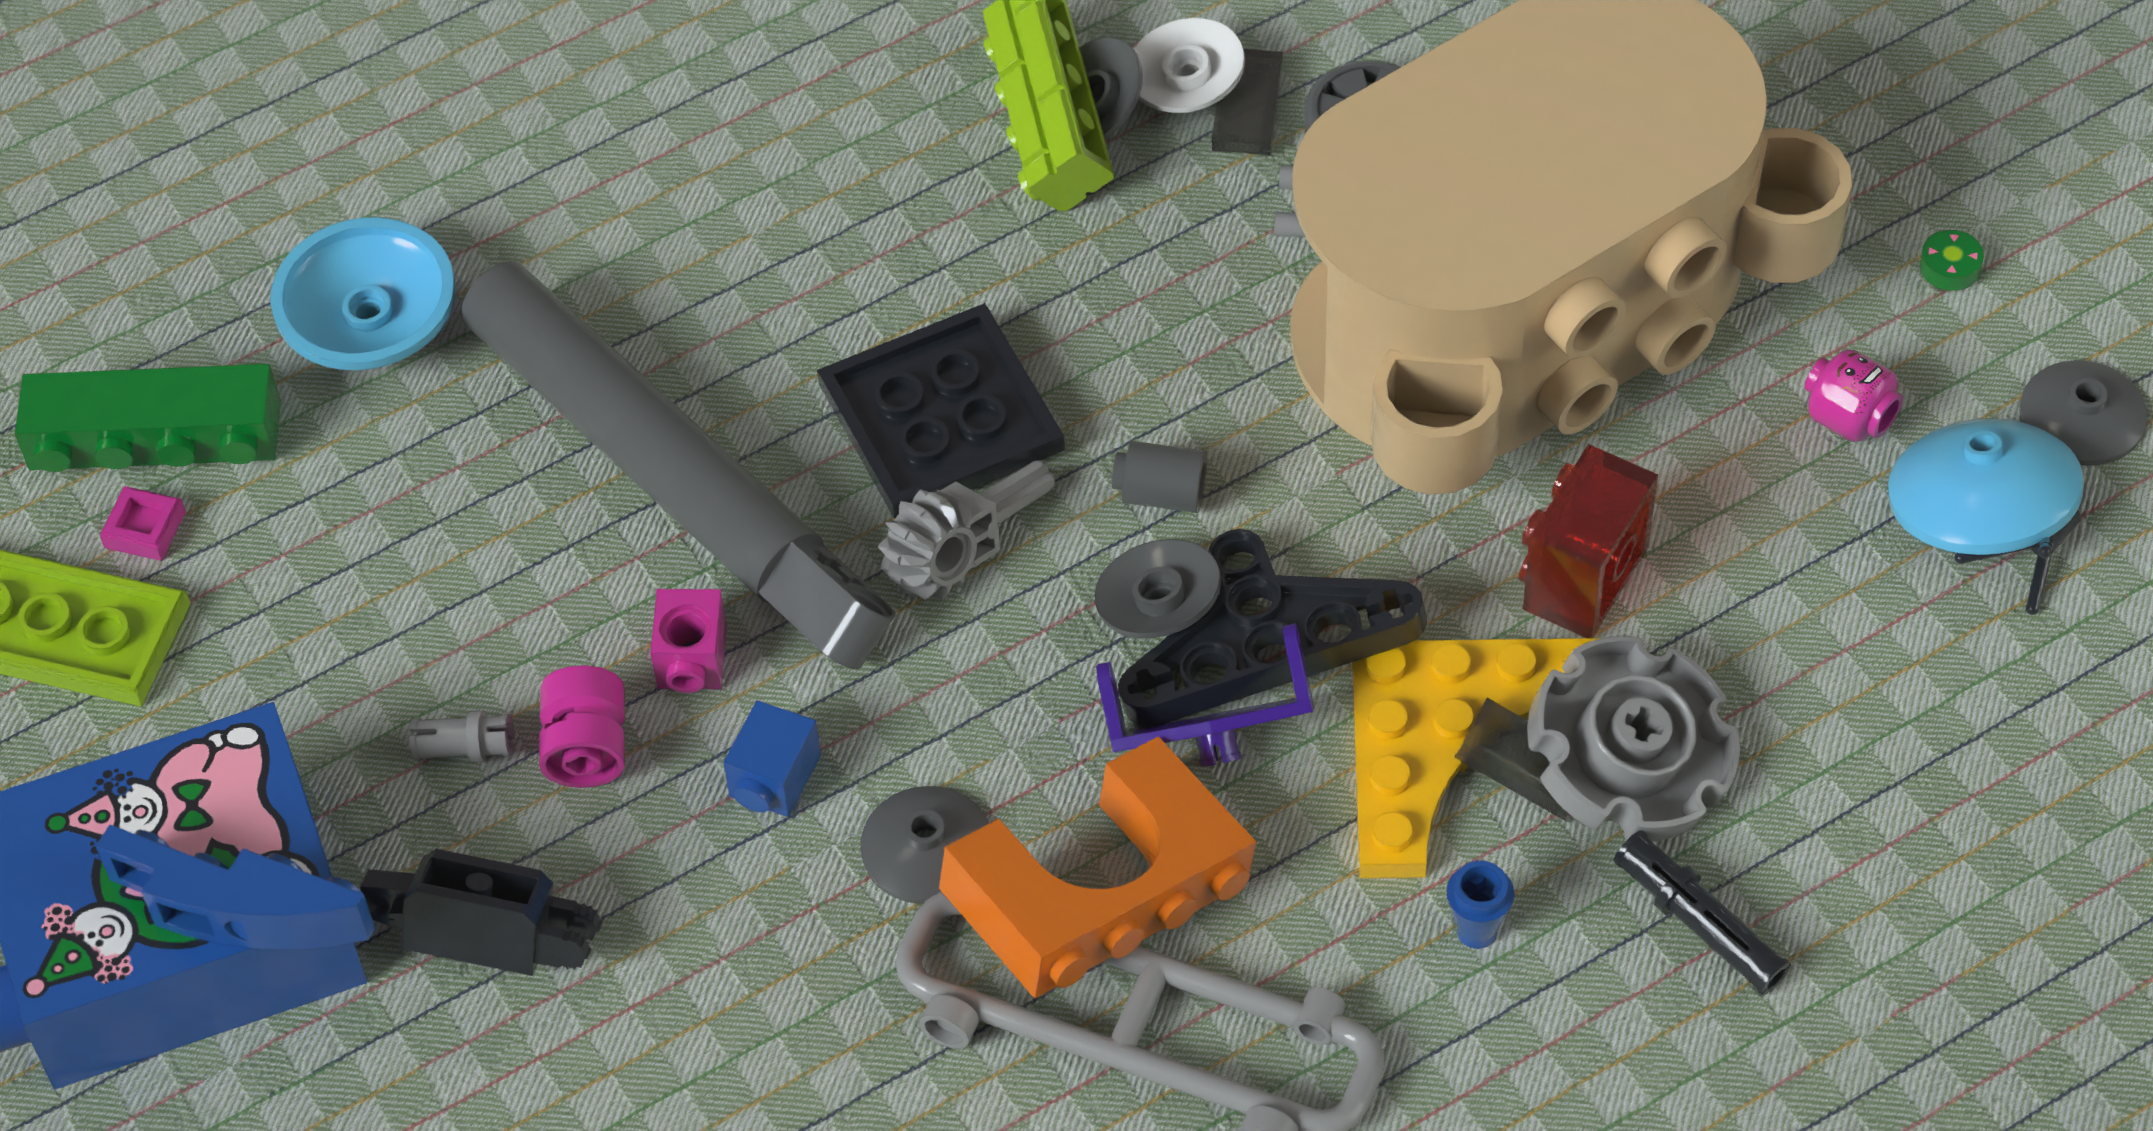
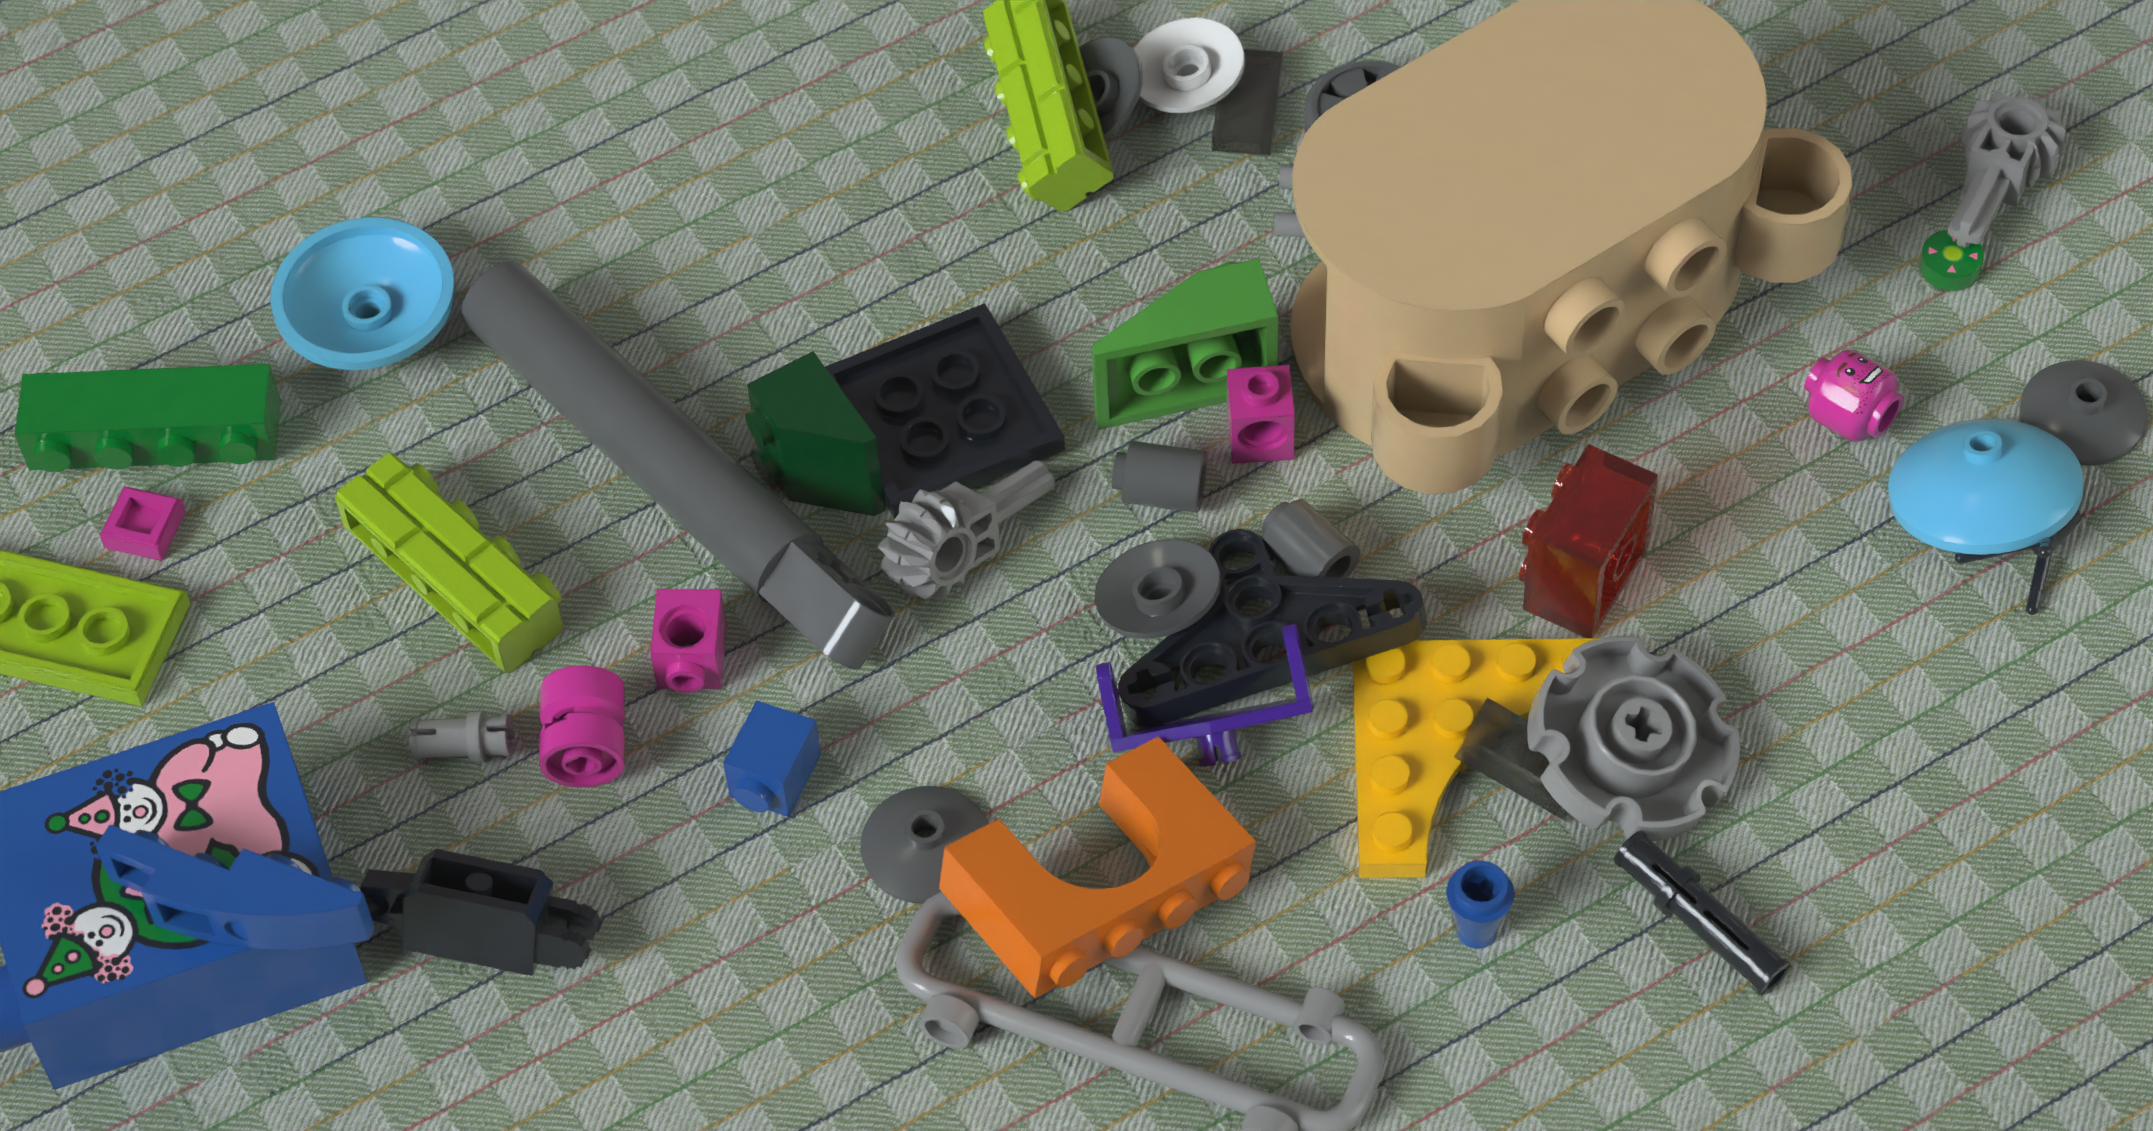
(450, 561): none -> lime brick
(813, 439): none -> dark green slope
(1182, 345): none -> bright green slope
(1260, 414): none -> dark pink brick
(1308, 542): none -> dark grey brick
(2006, 150): none -> light grey gear

